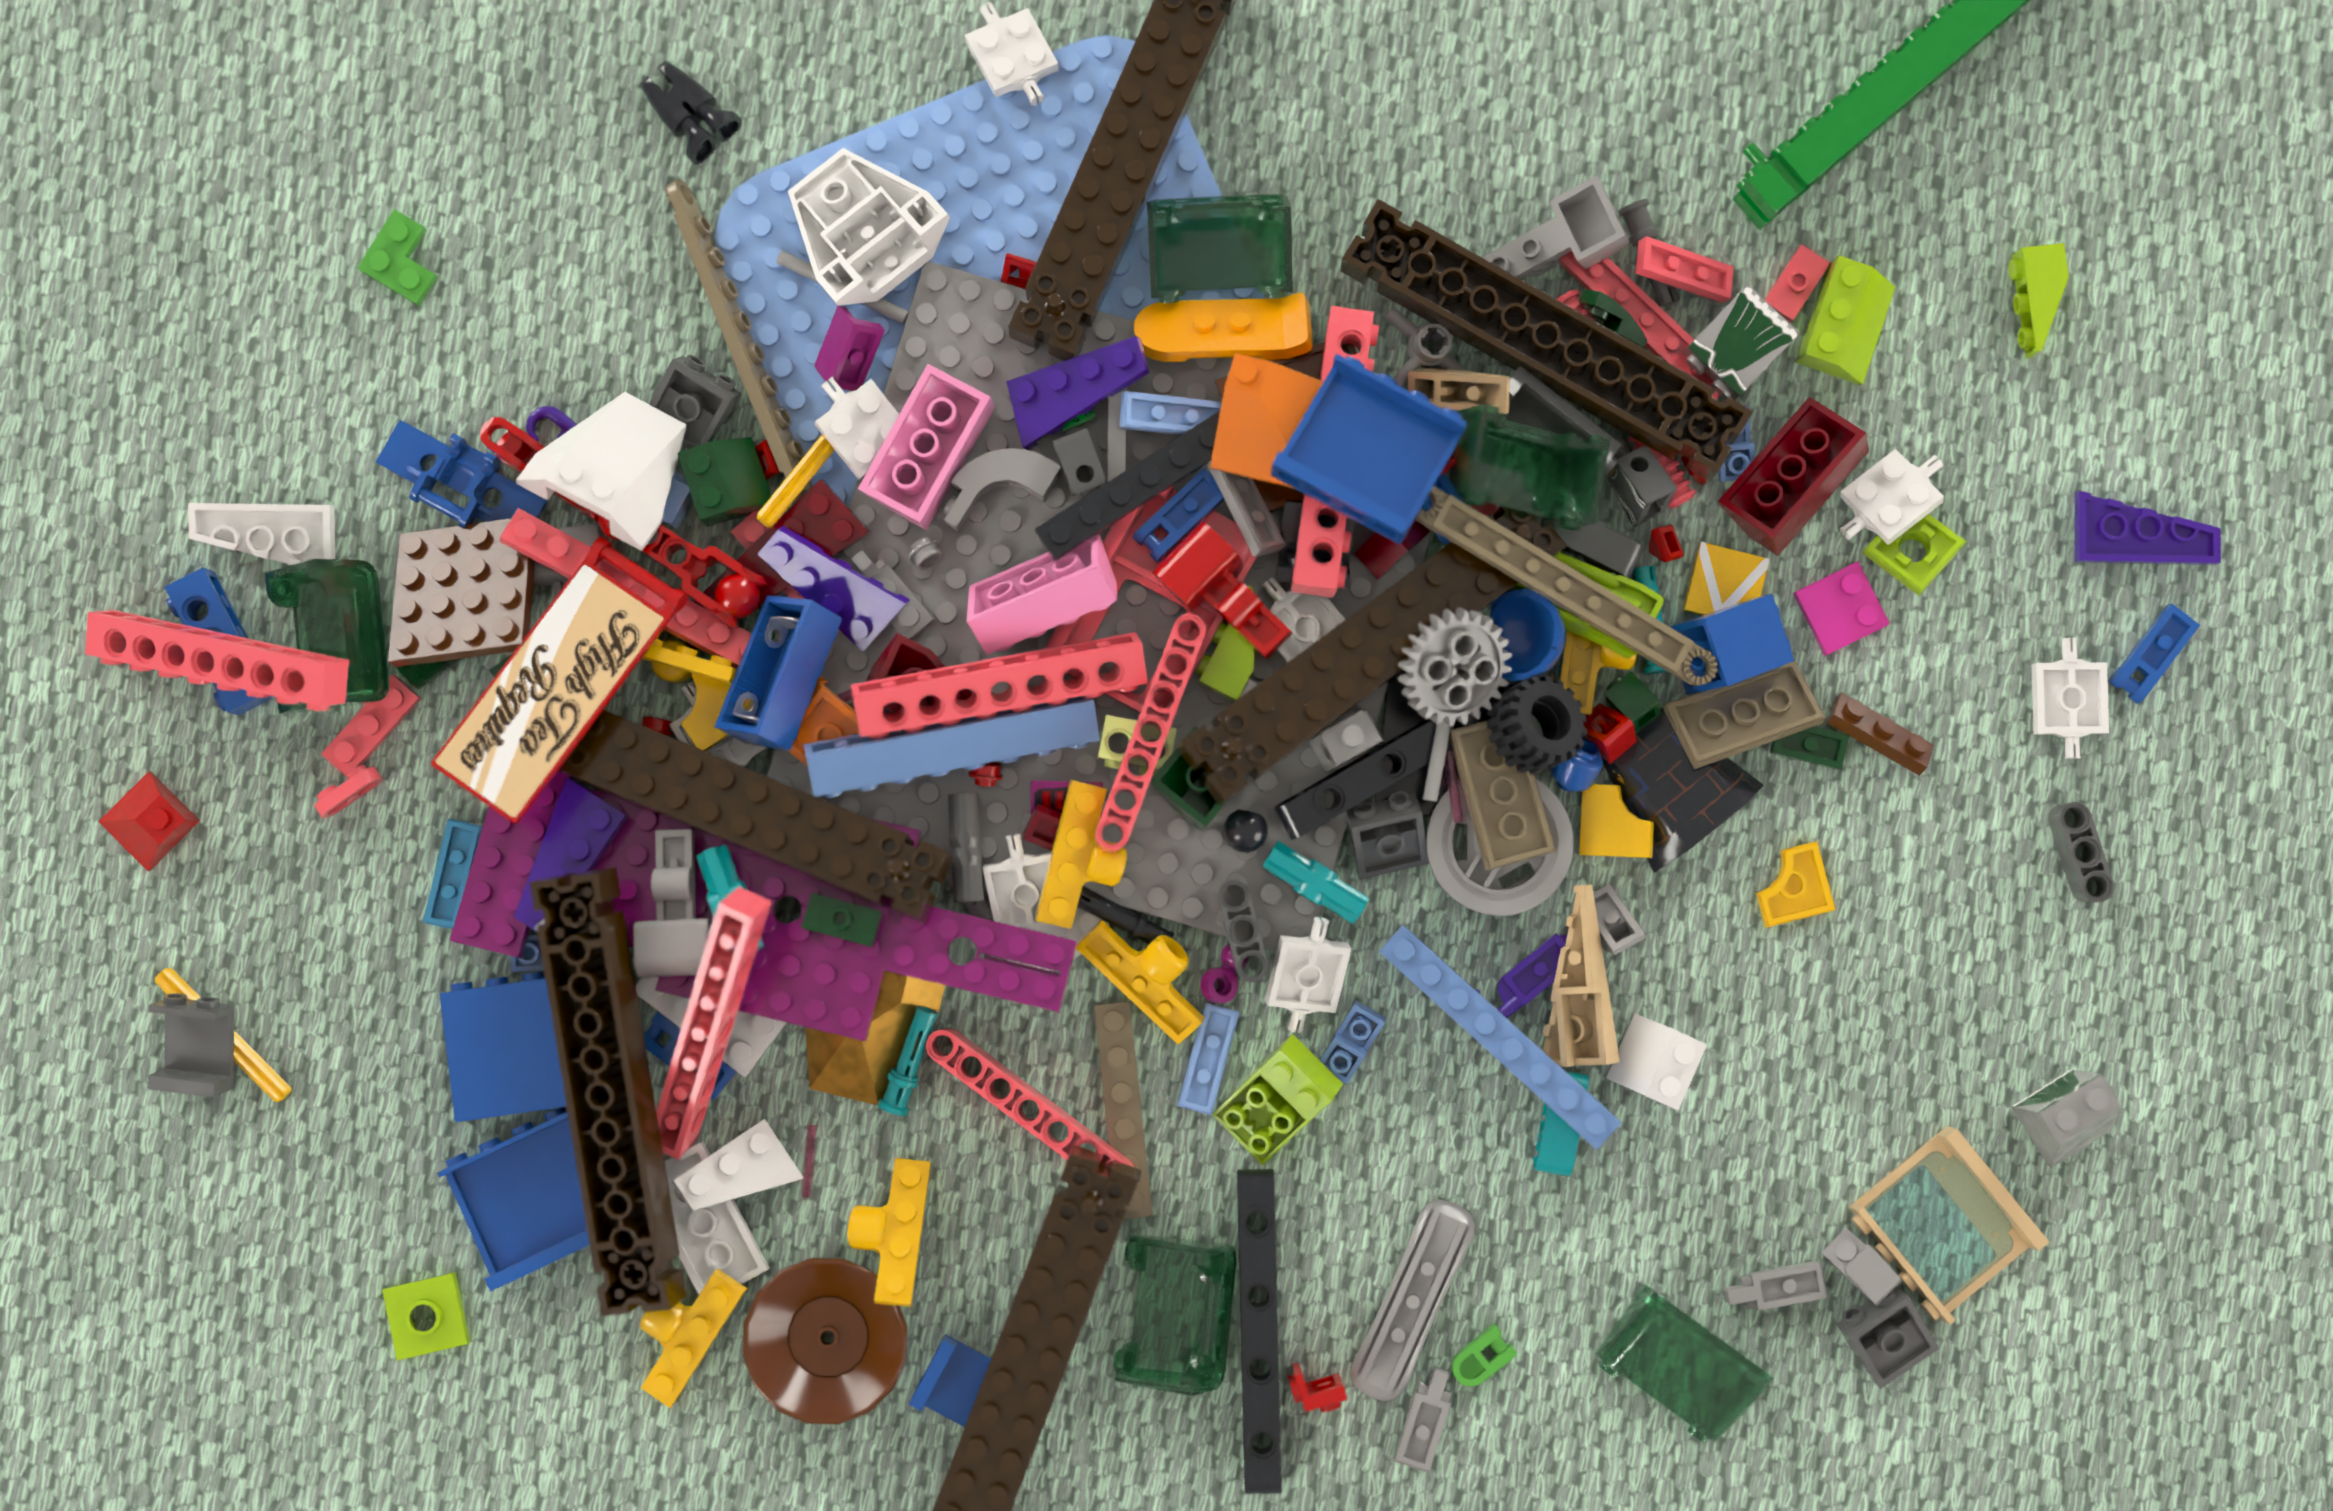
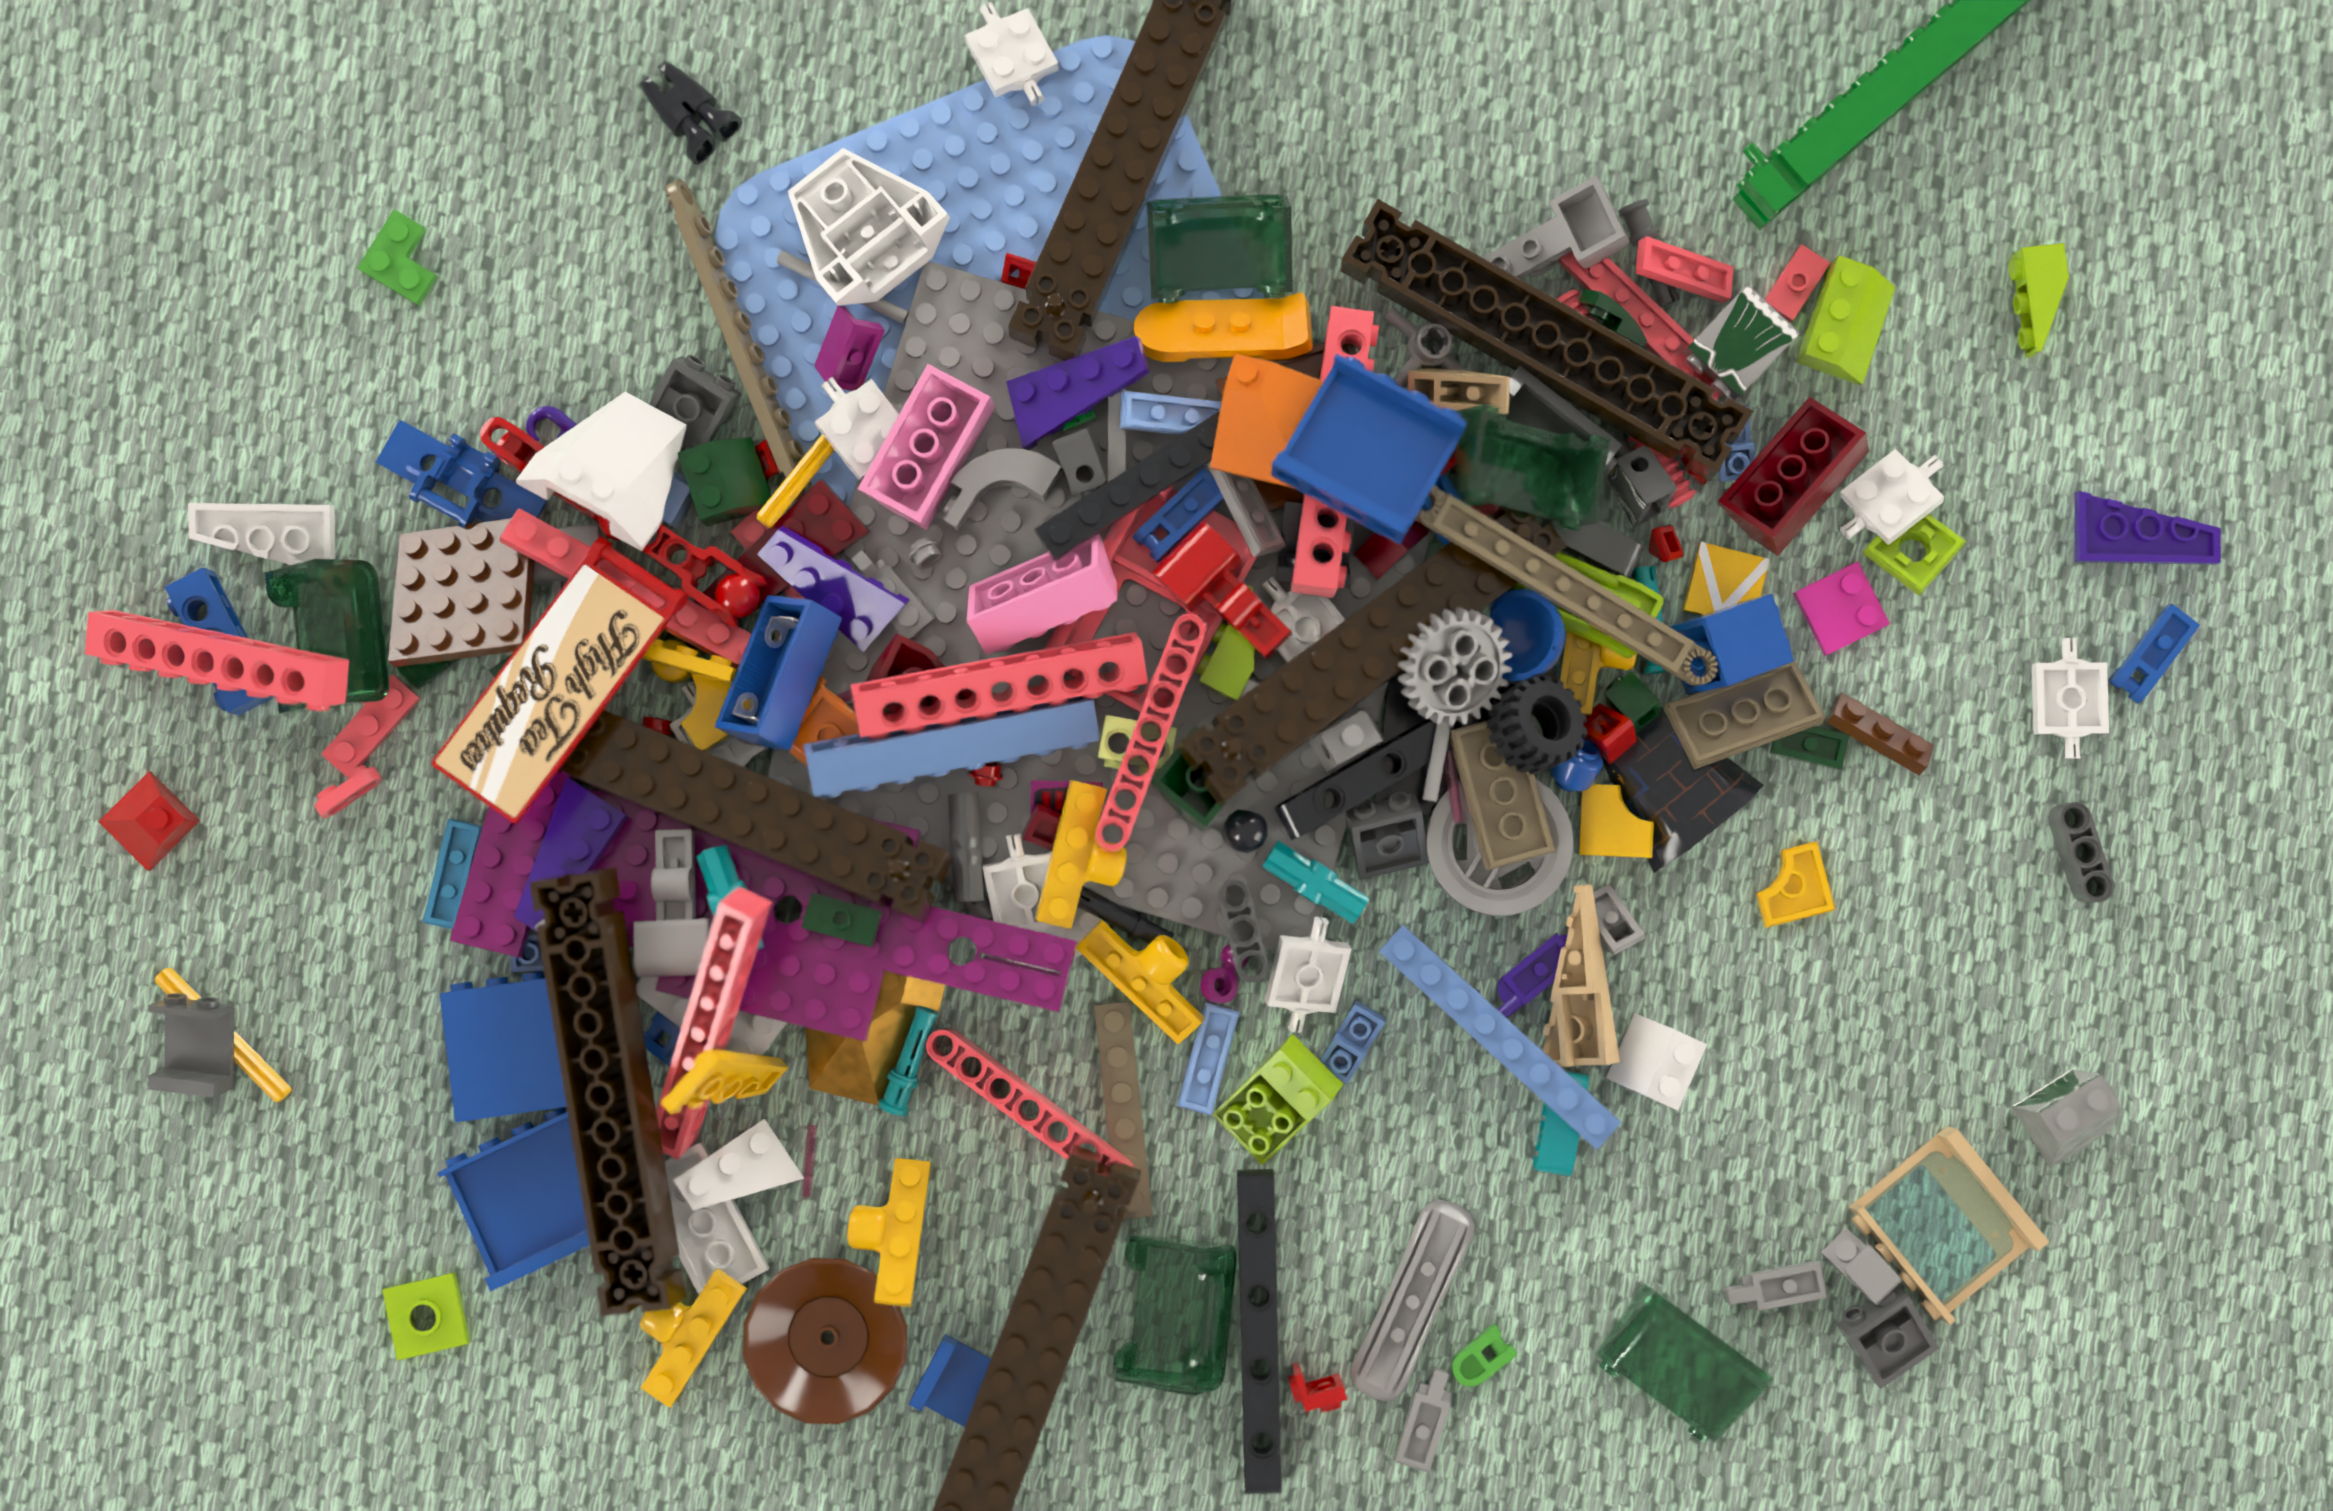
(723, 1075): none -> yellow wing

